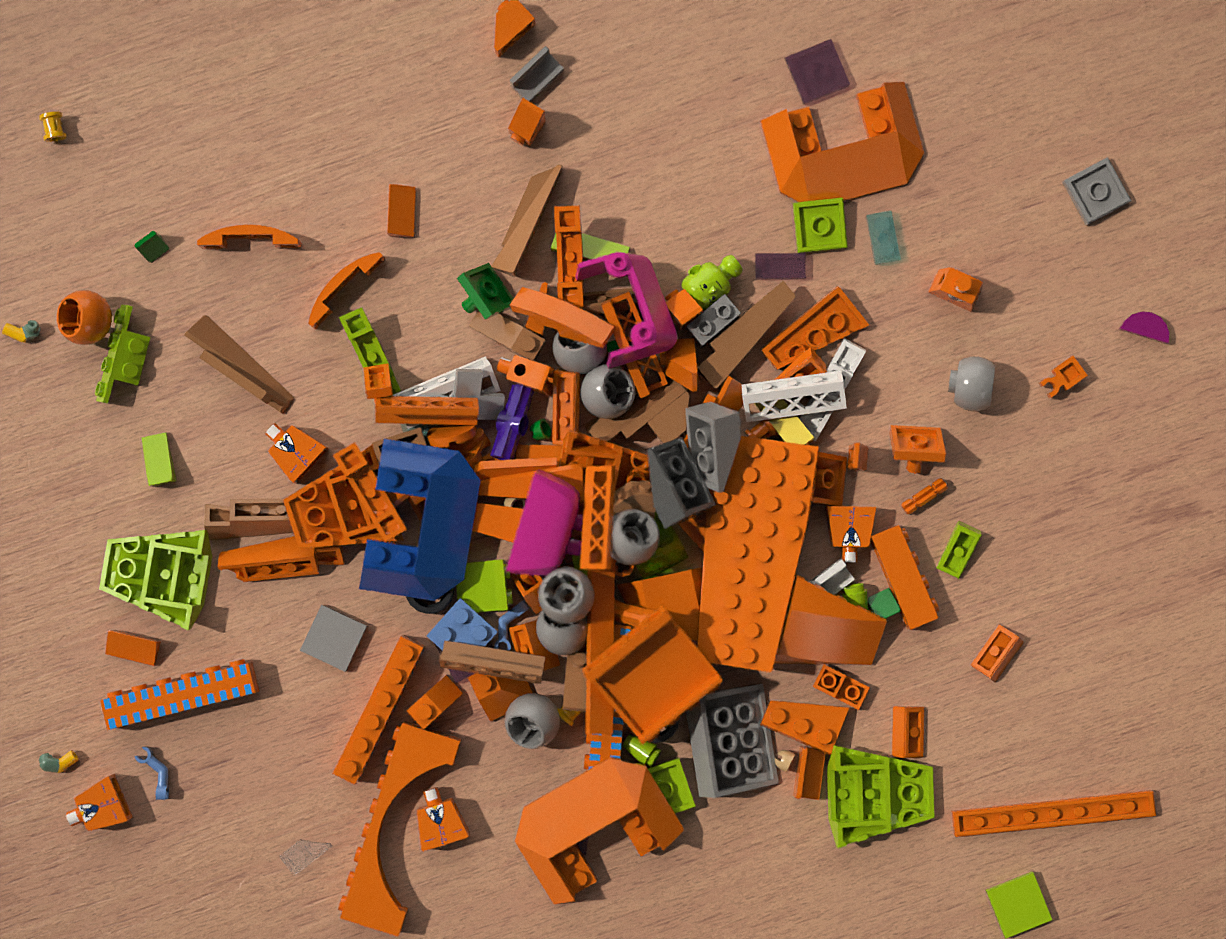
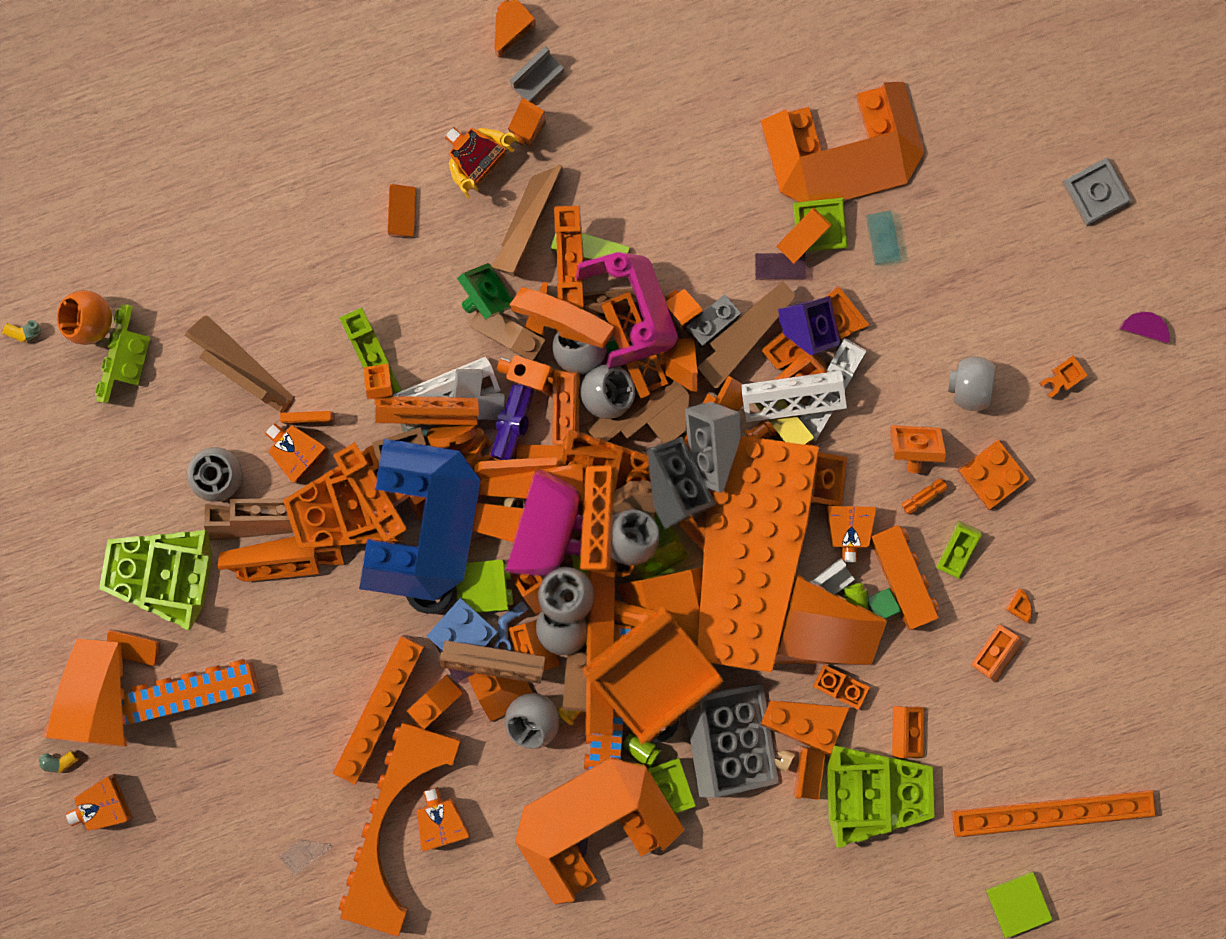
(52, 126): yellow bush -> none
(90, 696): none -> orange wedge
(152, 246): green slope -> none
(158, 459): lime slope -> none
(162, 788): medium blue arm -> none
(198, 470): none -> light grey wheel
(218, 238): orange slope -> none
(307, 417): none -> orange tile
(333, 638): light grey tile -> none
(366, 264): orange slope -> none
(476, 155): none -> torso
(541, 429): green hinge -> none
(710, 282): lime piece -> none
(803, 235): none -> orange slope
(810, 325): none -> dark purple slope
(817, 71): clear purple tile -> none
(857, 457): orange slope -> none
(956, 288): orange torso -> none
(993, 474): none -> orange plate
(1020, 606): none -> orange tile

